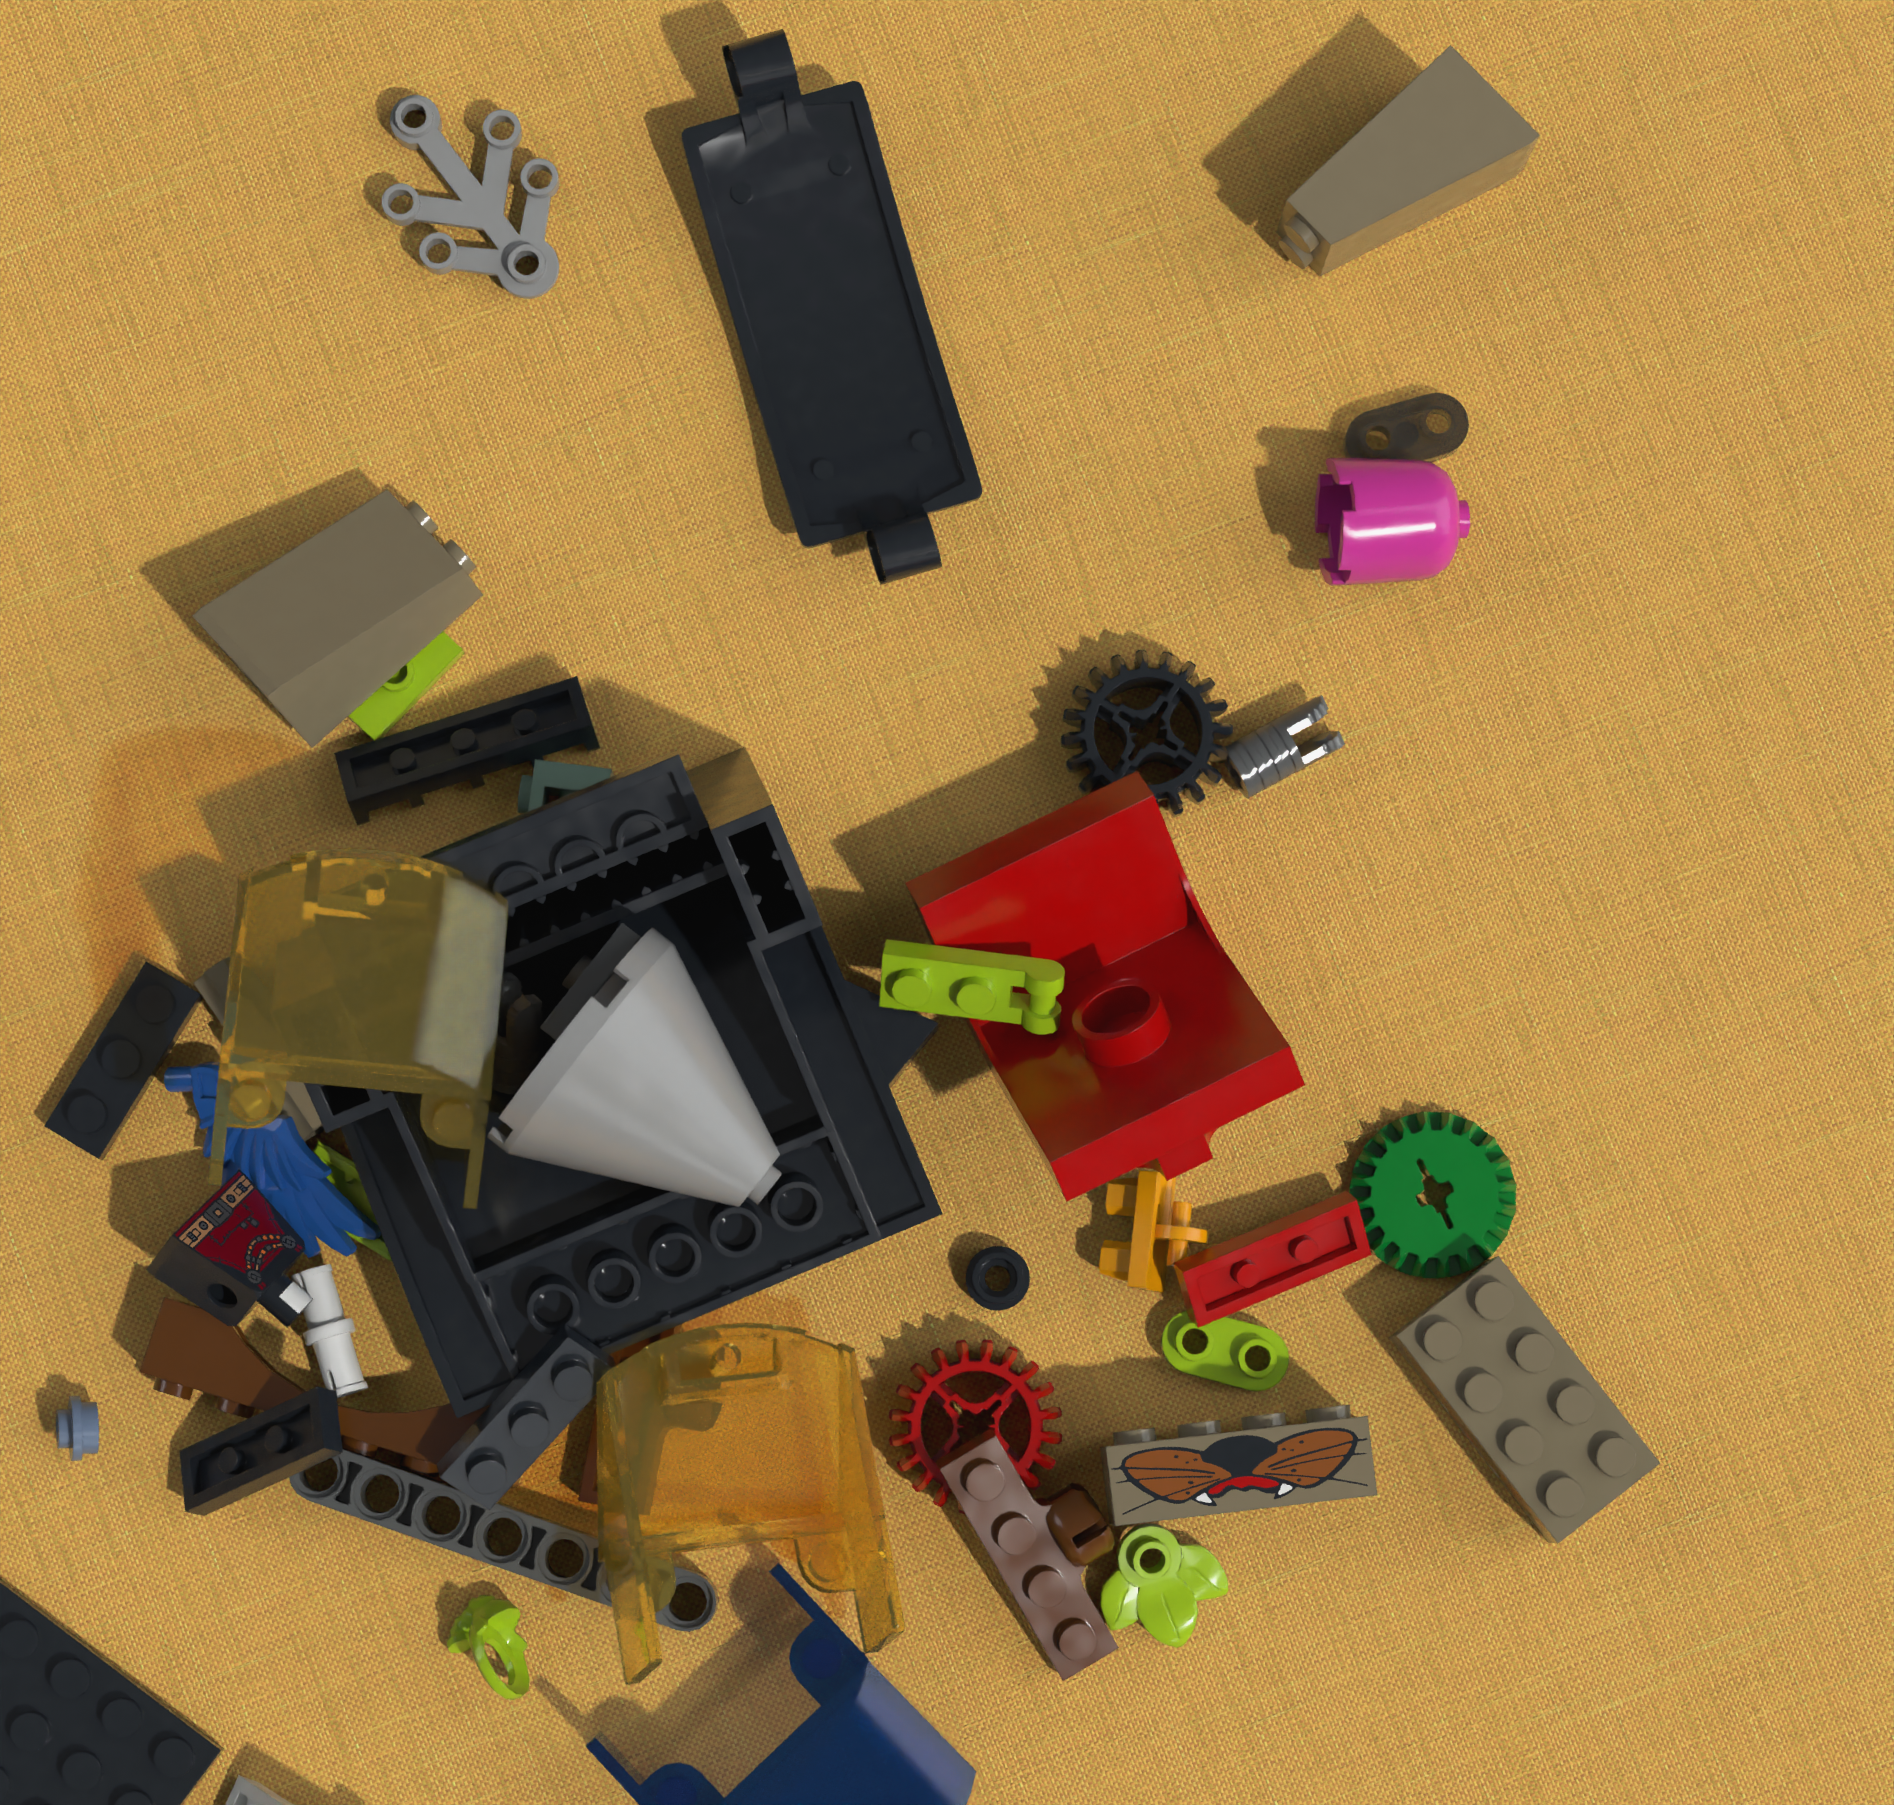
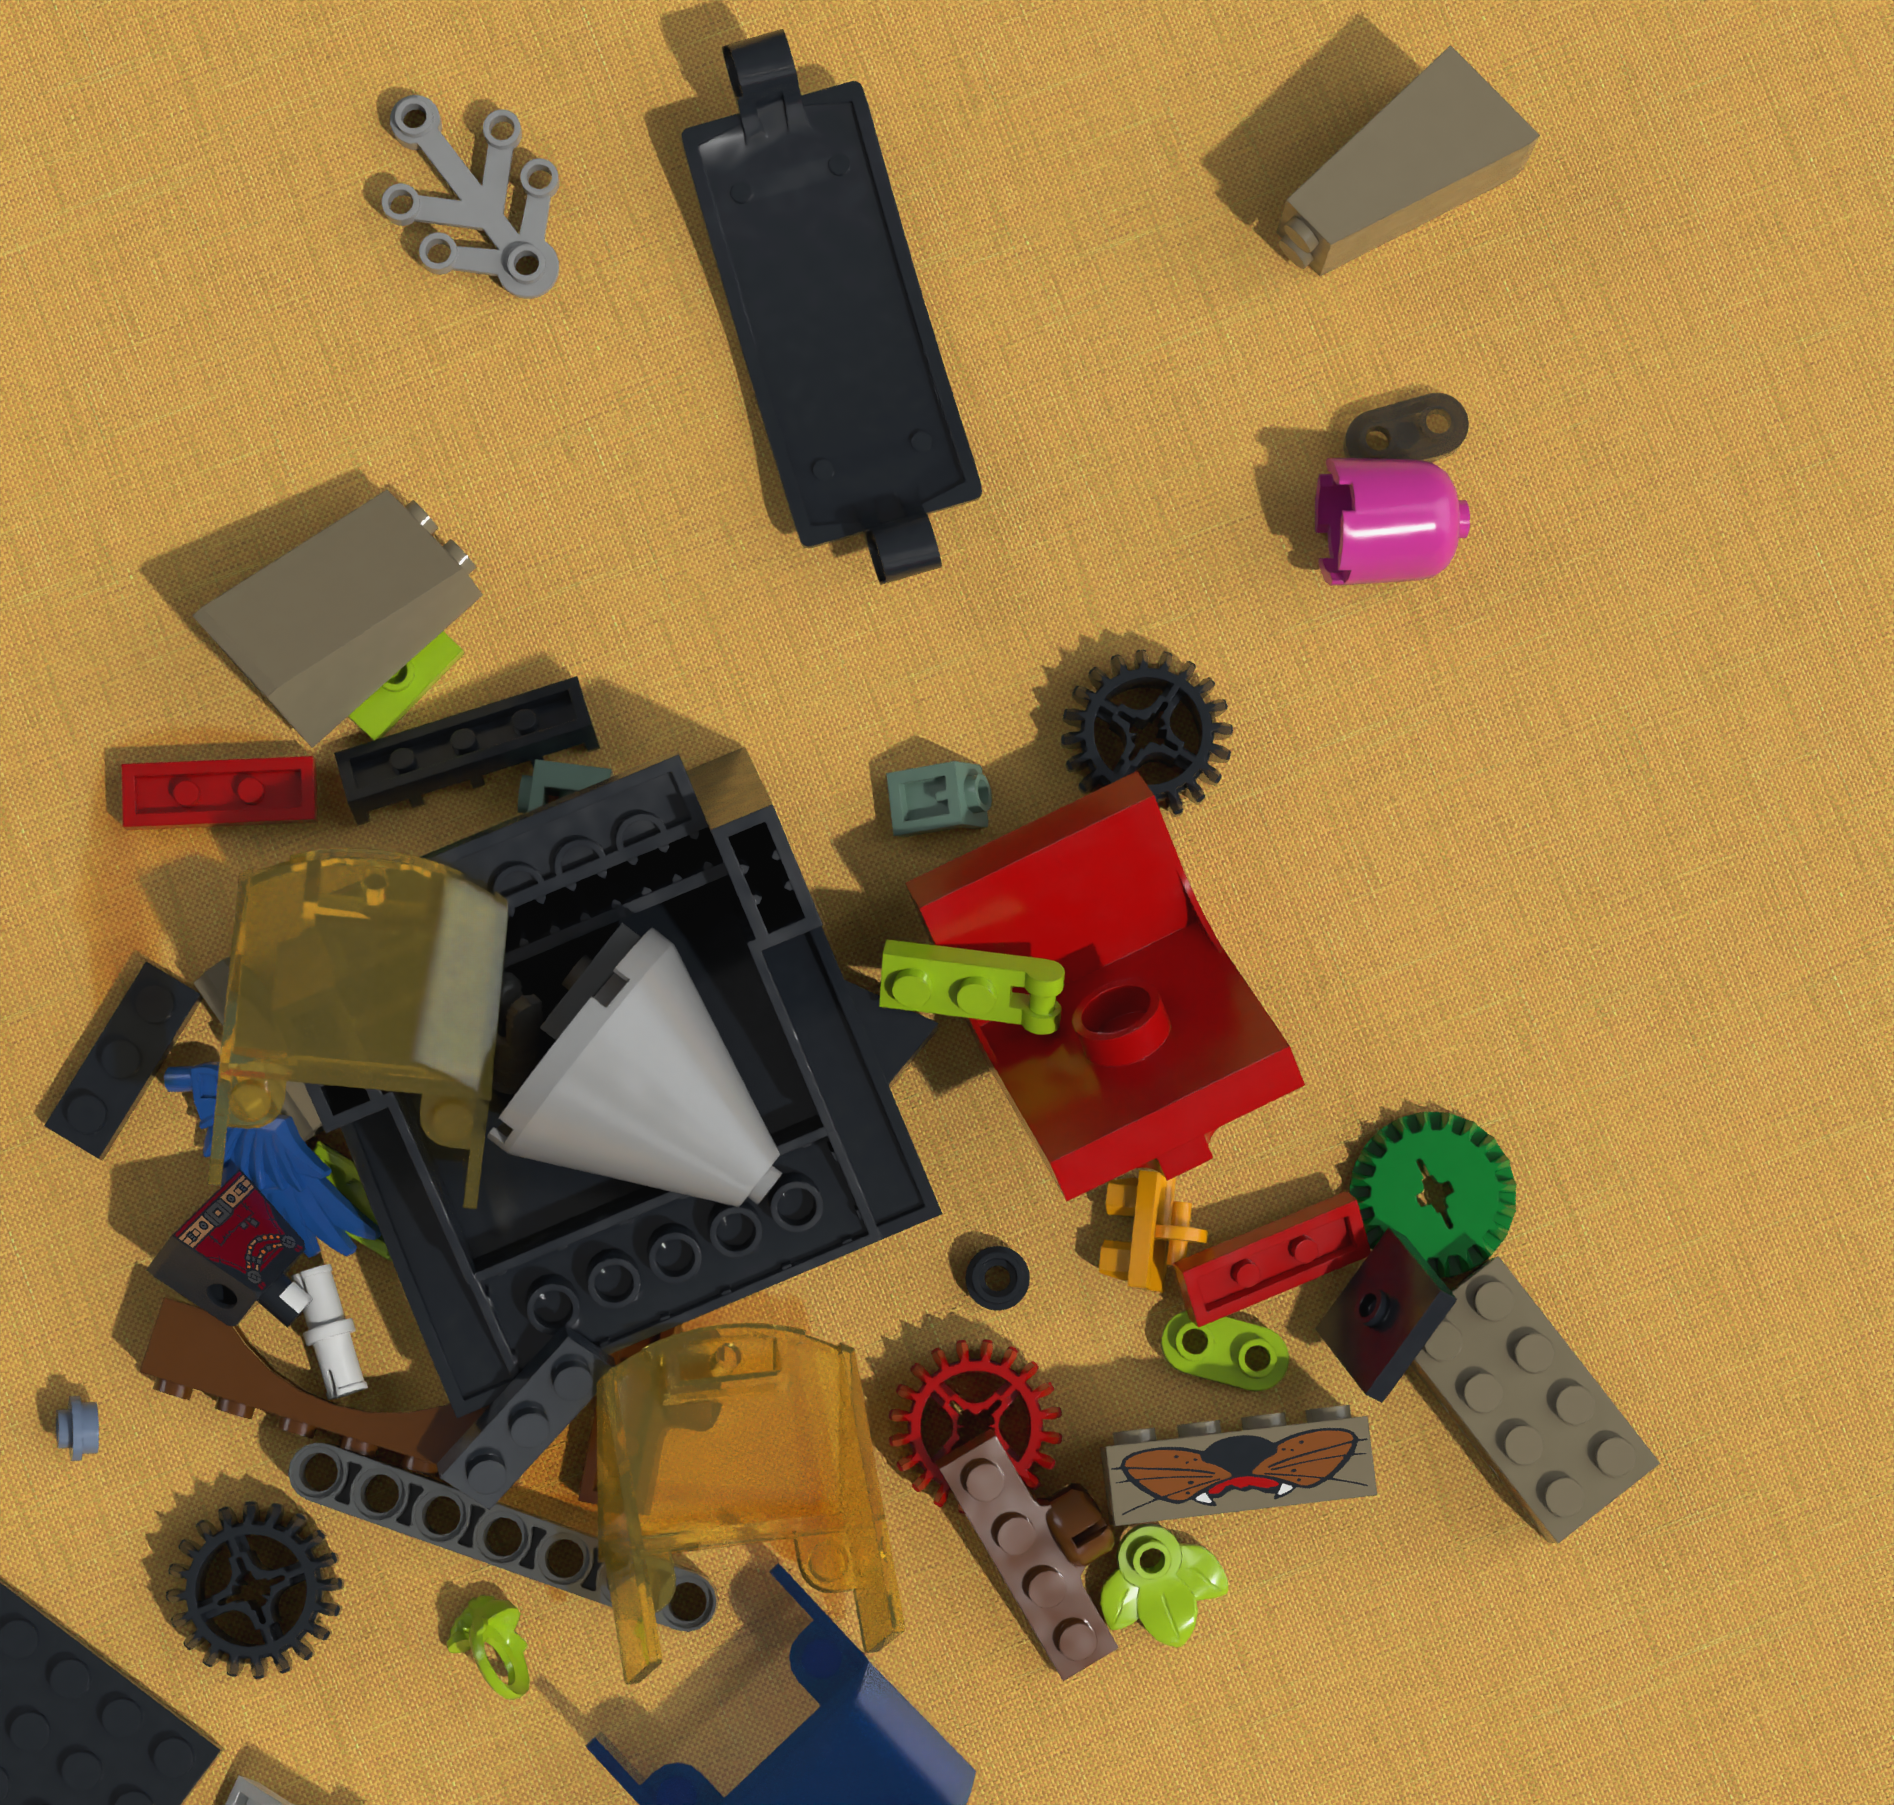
(219, 793): none -> red plate
(261, 1451): black plate -> none
(268, 1616): none -> black gear
(938, 798): none -> sand green bracket
(1271, 753): dark grey hinge -> none
(1386, 1314): none -> black plate

